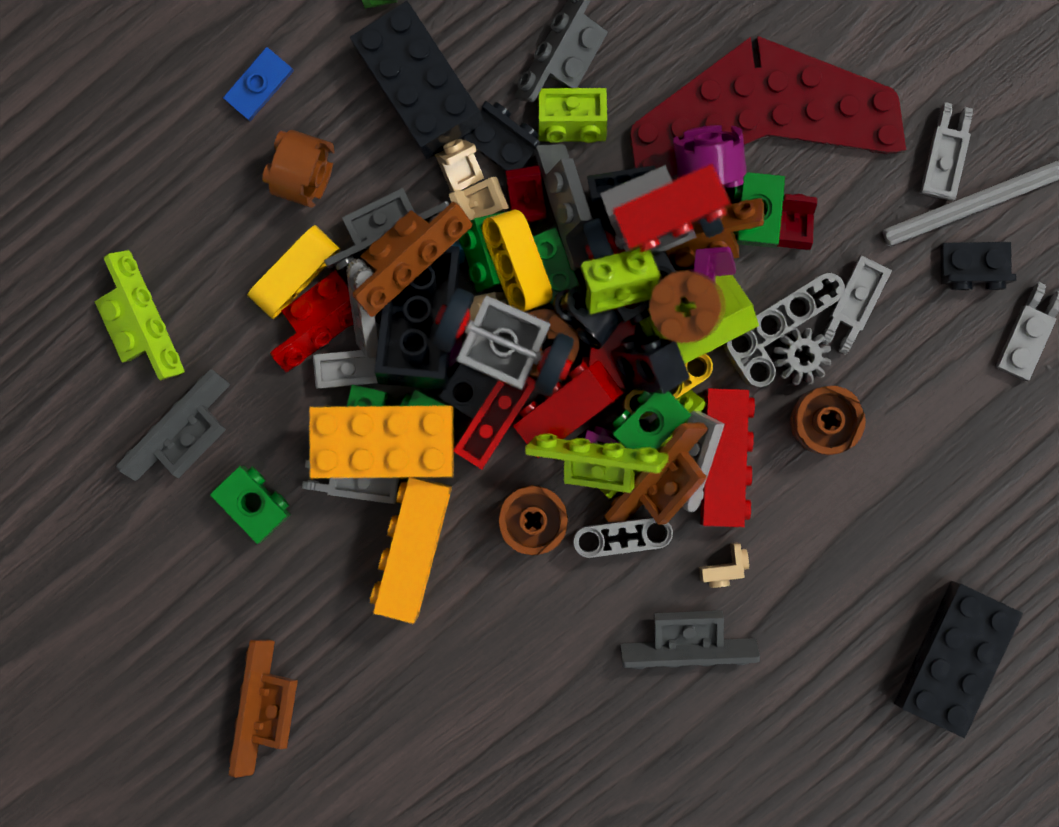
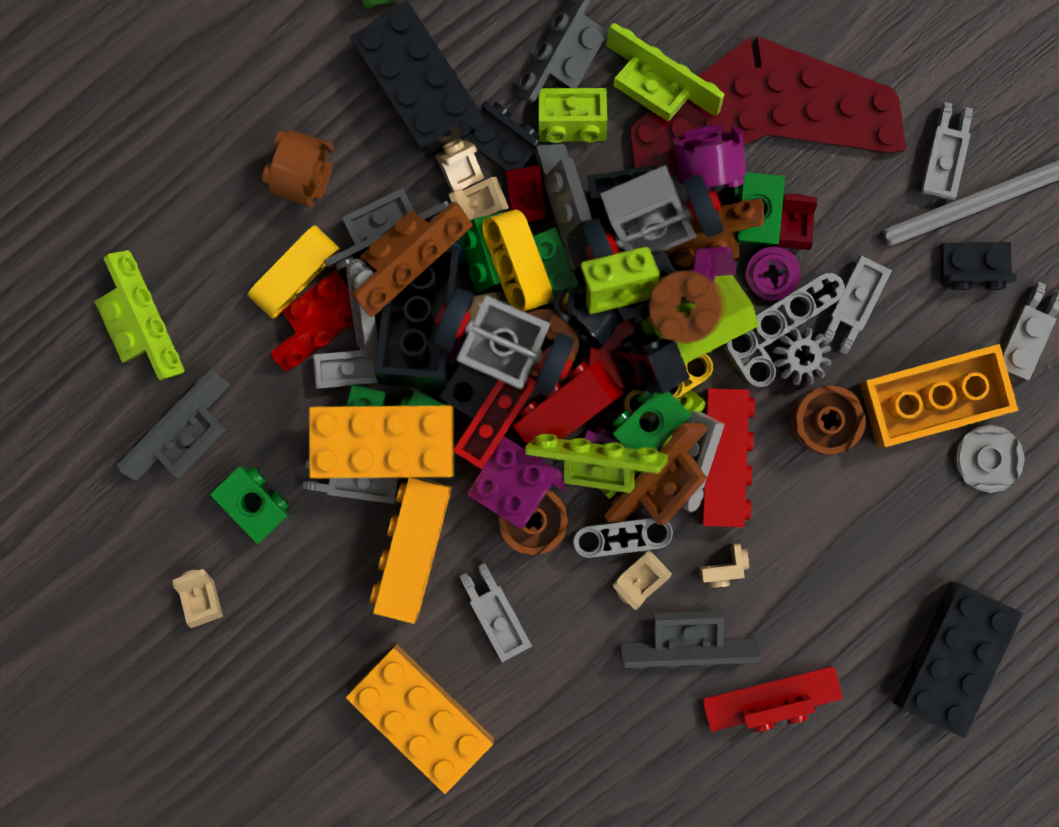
(198, 597): none -> tan bracket
(258, 84): blue plate -> none
(263, 709): dark orange bracket -> none
(420, 718): none -> light orange brick
(497, 616): none -> light grey hinge
(514, 483): none -> magenta bracket
(641, 579): none -> tan bracket
(657, 79): none -> lime bracket
(672, 209): red brick -> none
(773, 701): none -> red bracket
(786, 282): none -> magenta gear
(938, 396): none -> light orange brick
(989, 458): none -> light grey tile

